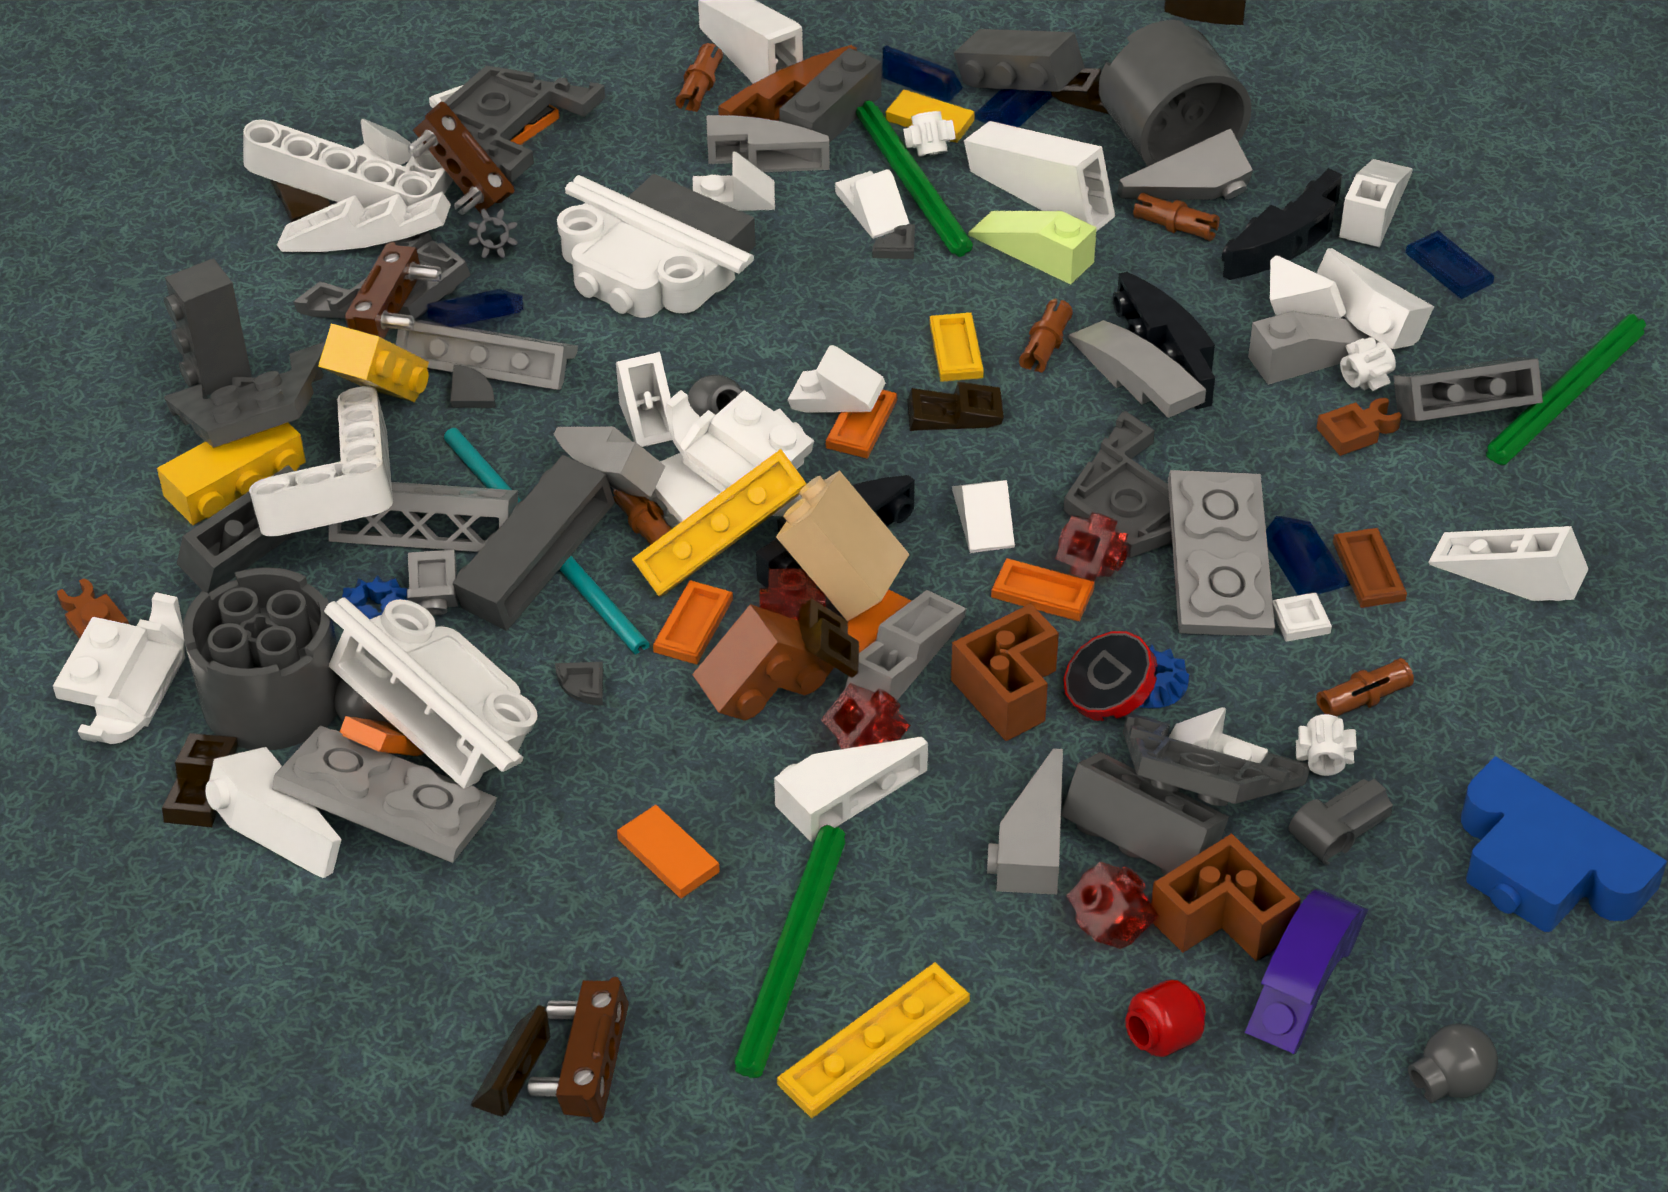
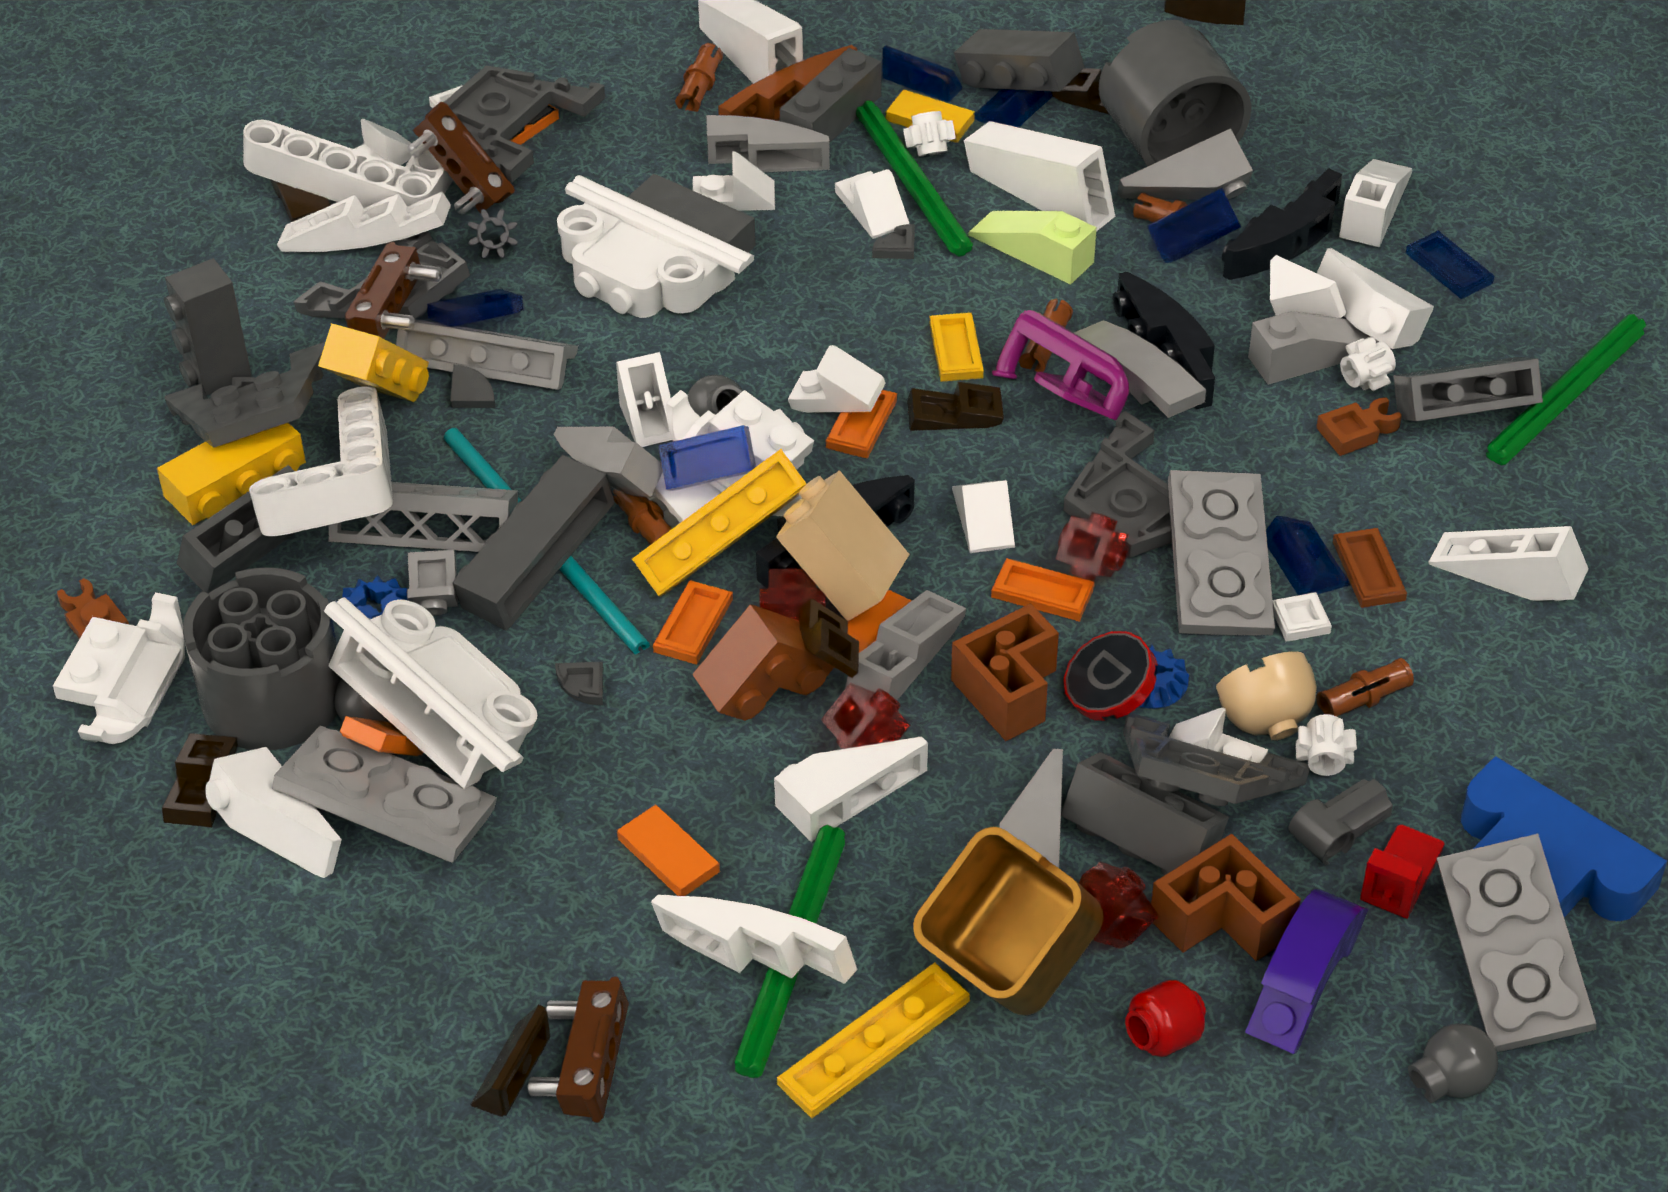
(707, 458): none -> clear blue tile
(742, 932): none -> white slope
(1008, 921): none -> pearl gold piece
(1082, 358): none -> magenta piece
(1194, 226): none -> clear blue tile
(1271, 696): none -> tan cylinder
(1400, 871): none -> red bracket
(1516, 943): none -> light grey piece

